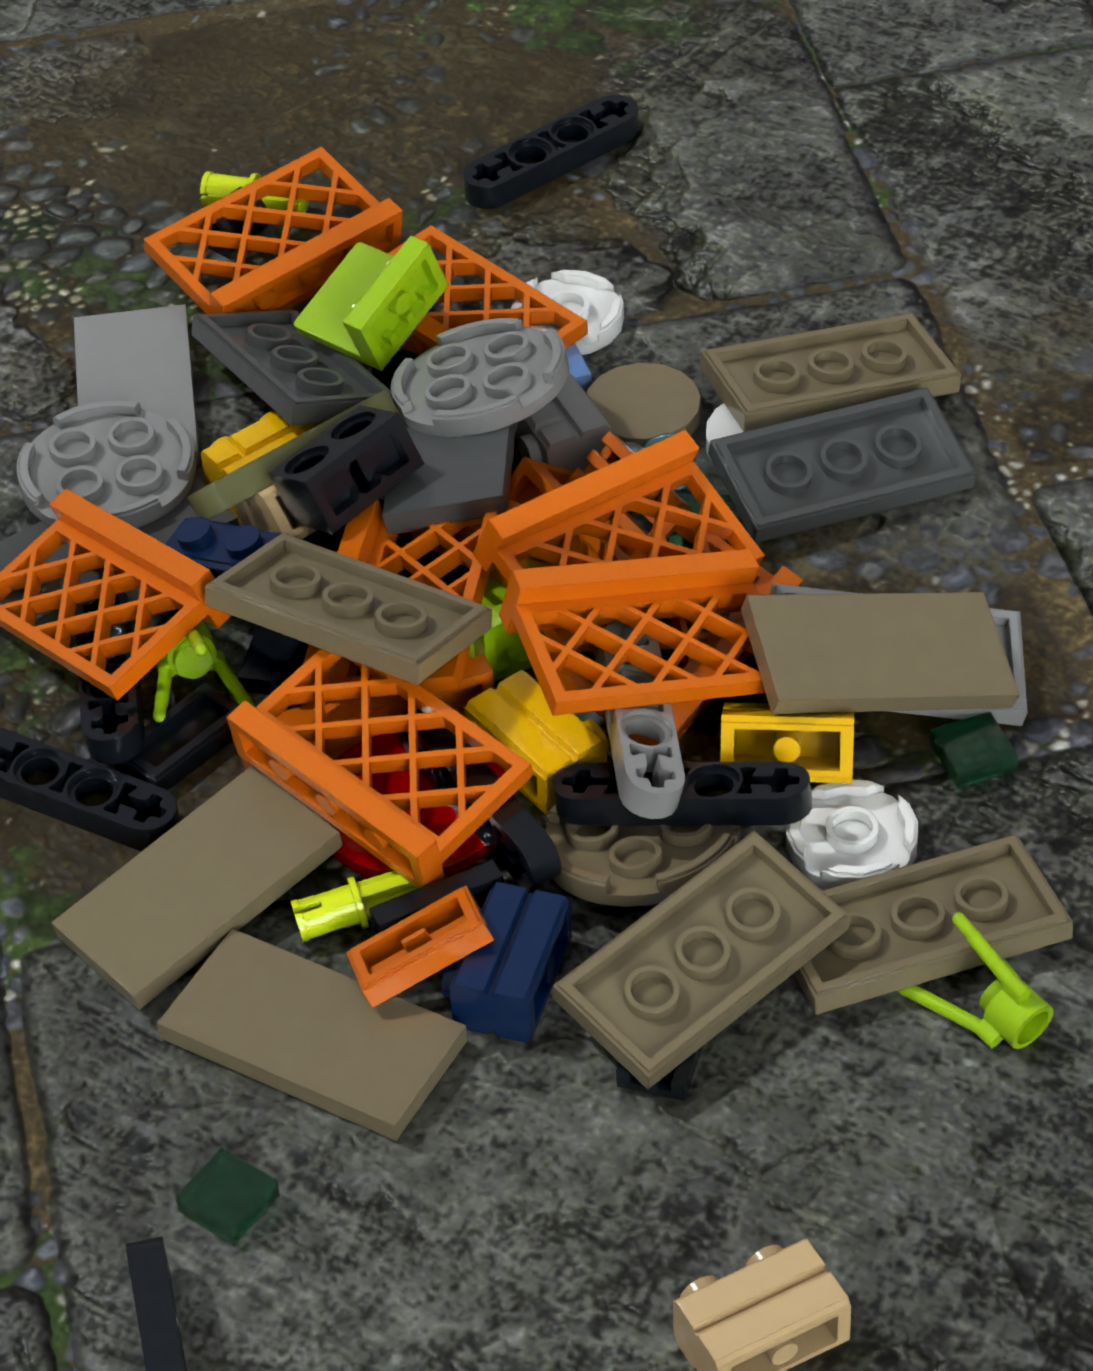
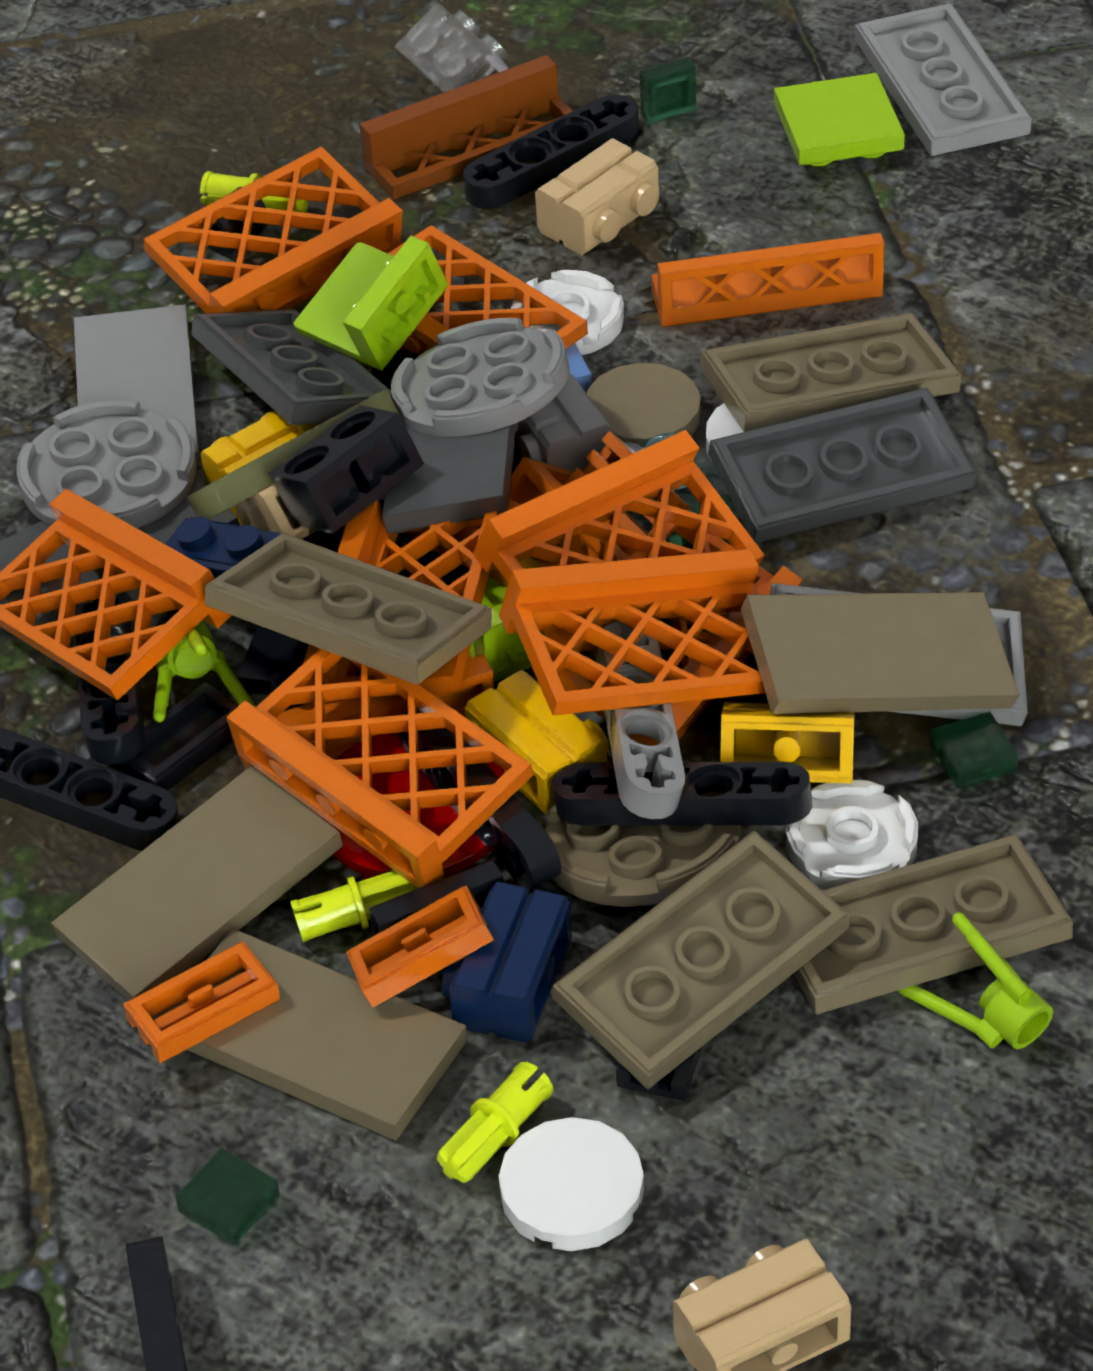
(207, 1007): none -> orange tile
(449, 51): none -> clear bracket
(459, 122): none -> dark orange fence
(493, 1123): none -> neon yellow axle
(571, 1183): none -> white tile
(597, 197): none -> tan brick
(668, 89): none -> clear green tile
(769, 279): none -> orange fence
(838, 119): none -> lime tile
(942, 79): none -> light grey tile

